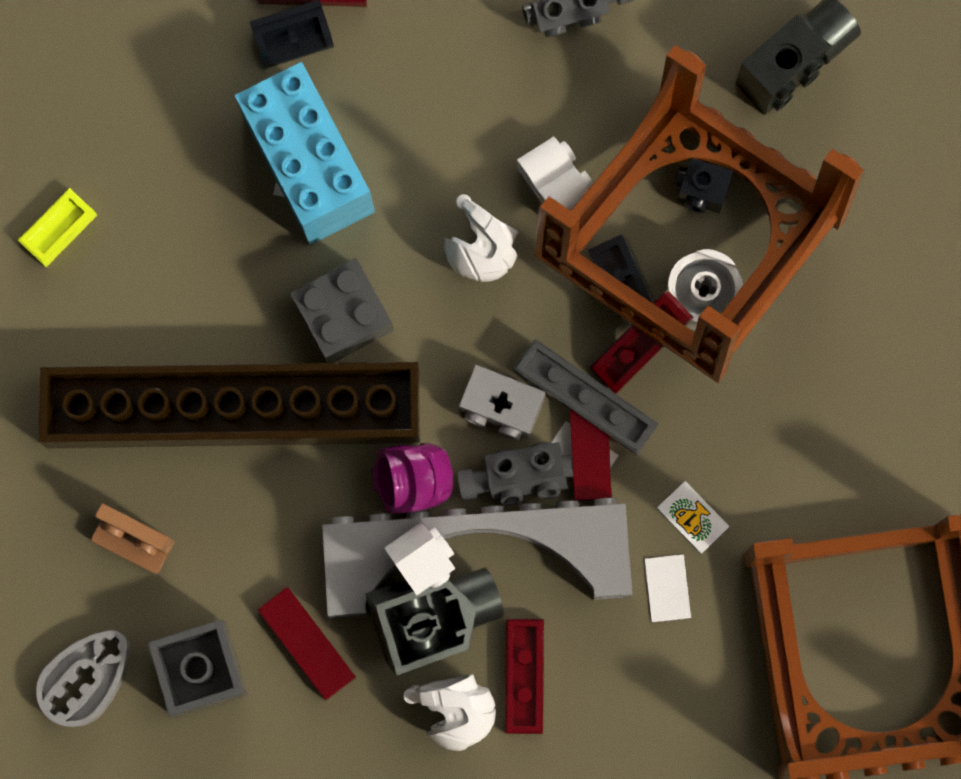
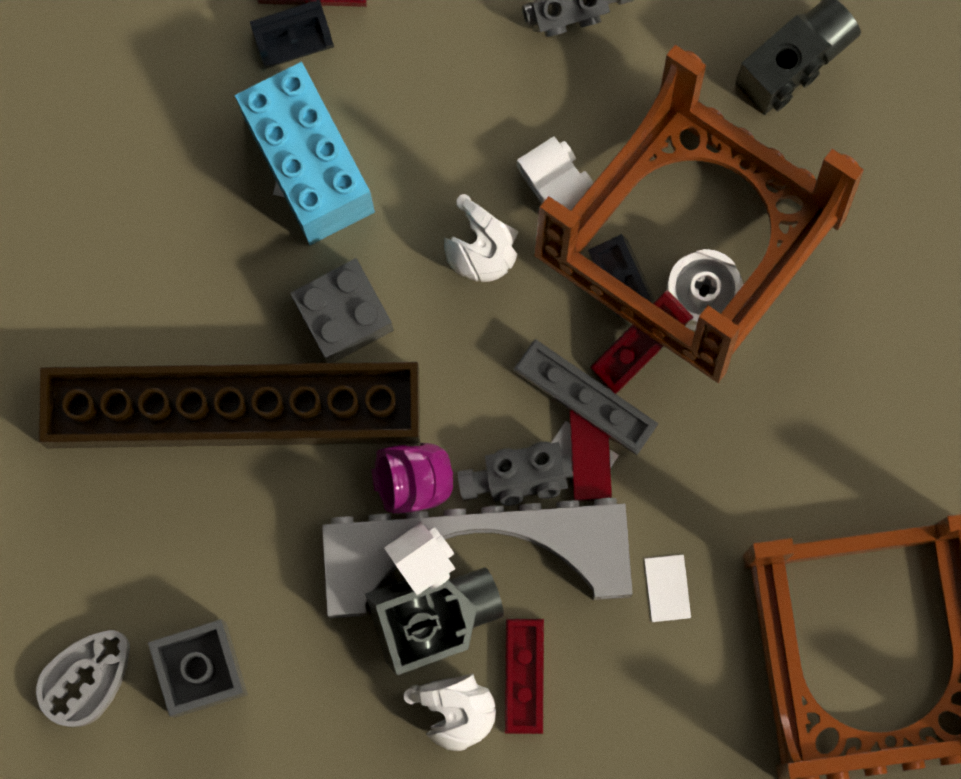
(57, 227): neon yellow tile -> none
(131, 539): medium nougat bracket -> none
(307, 643): dark red tile -> none
(491, 386): light grey brick -> none
(693, 517): white sticker -> none
(702, 186): black brick -> none

